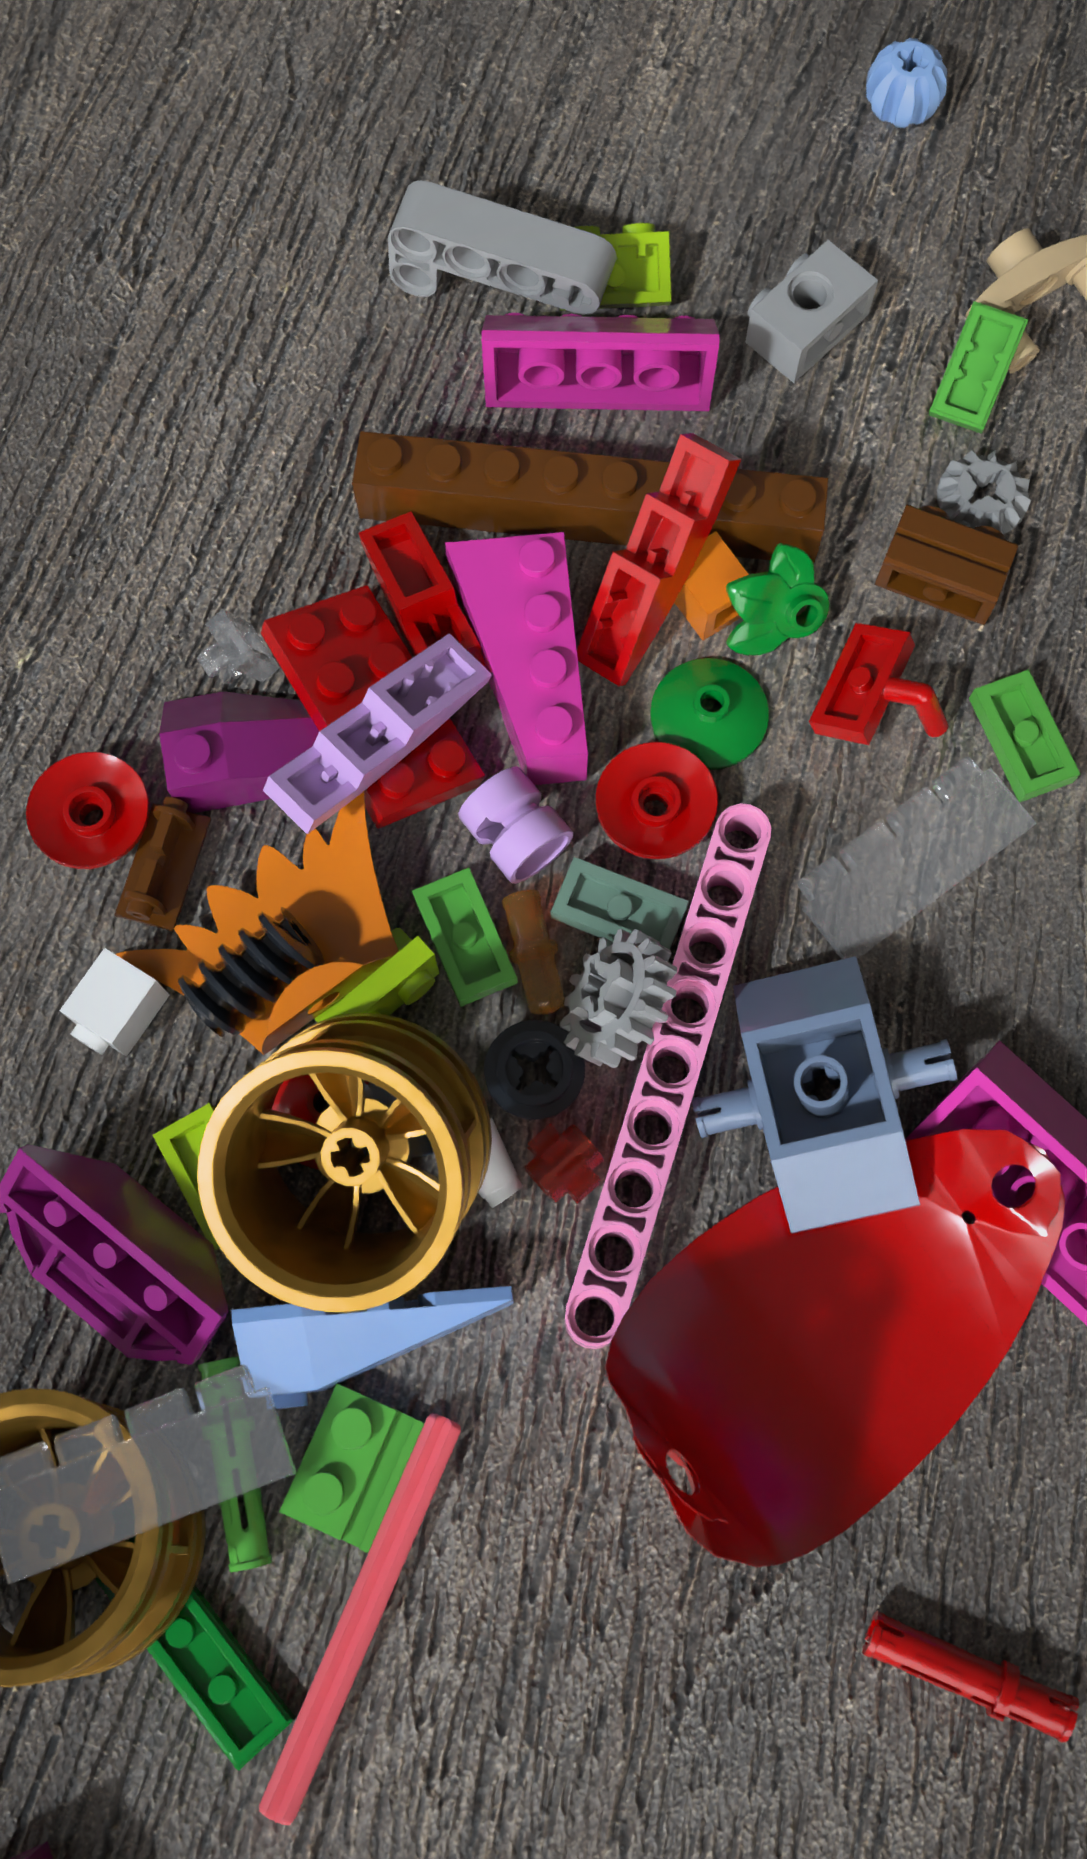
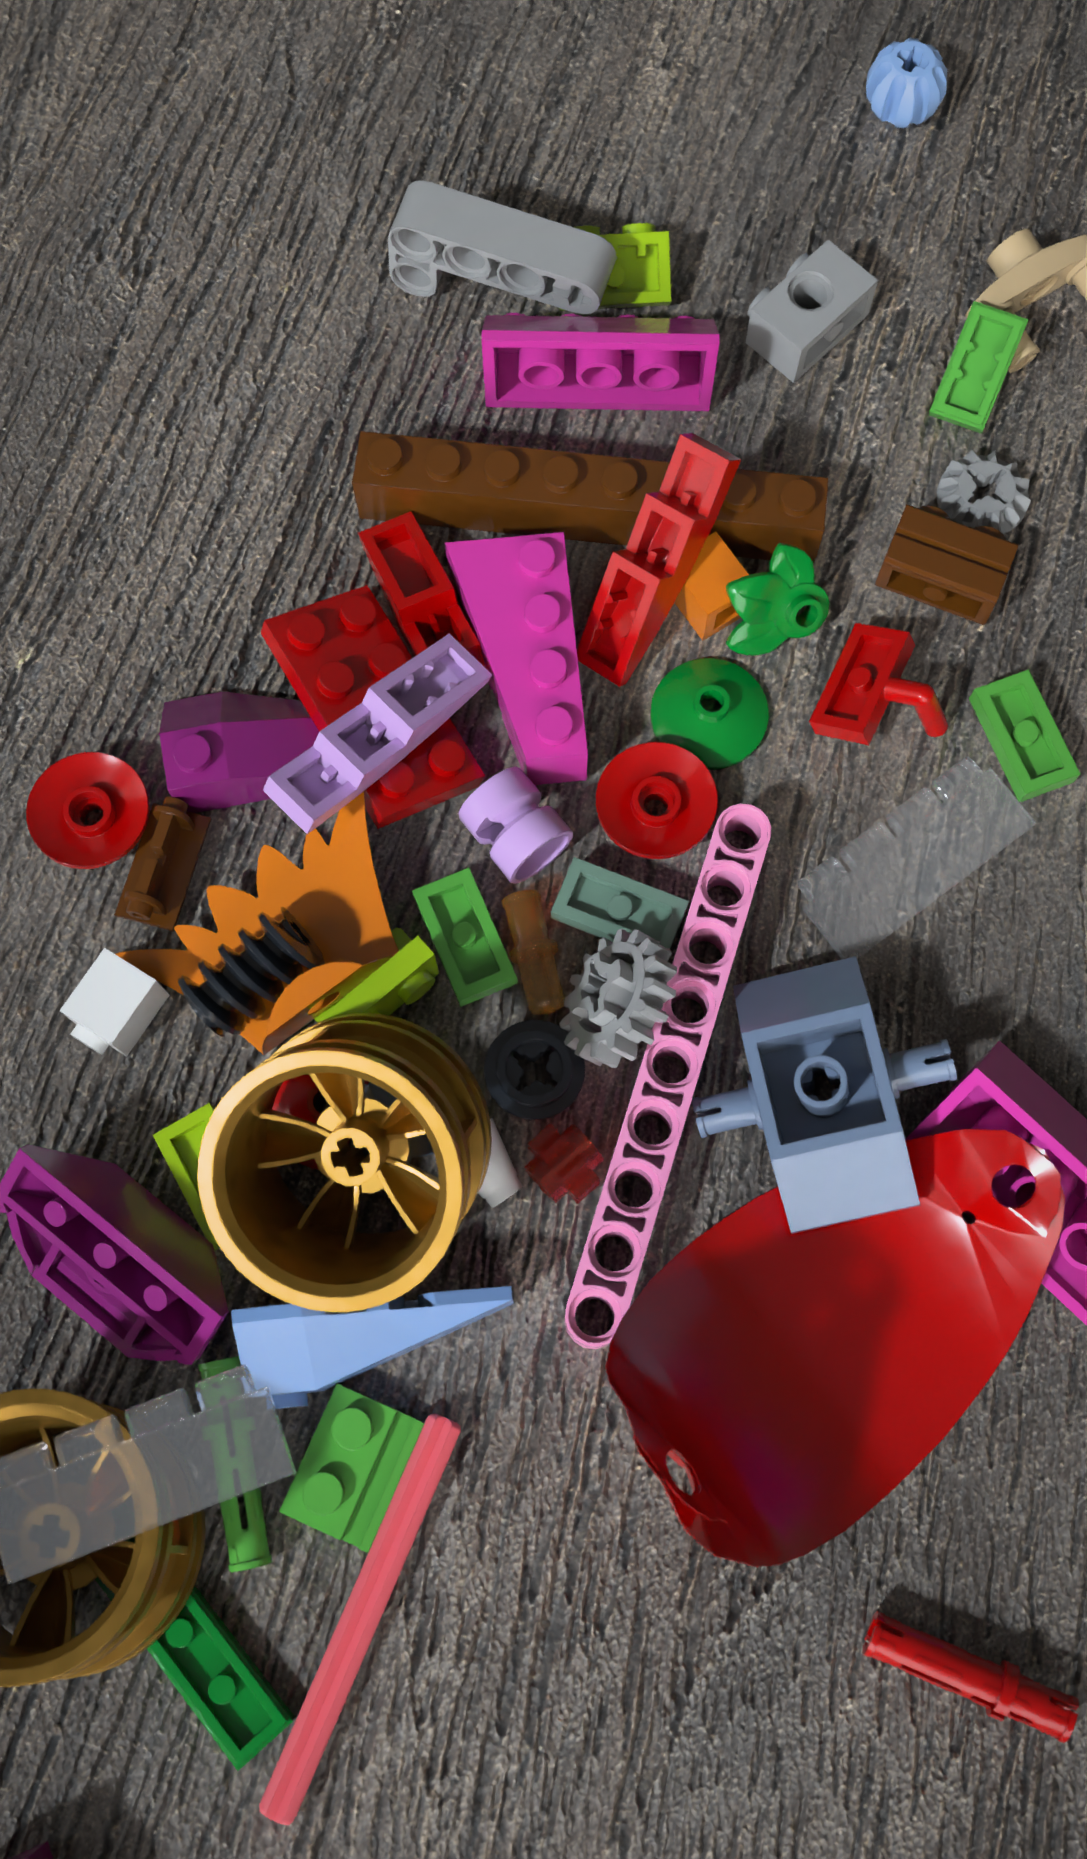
(236, 650): clear tile -> none

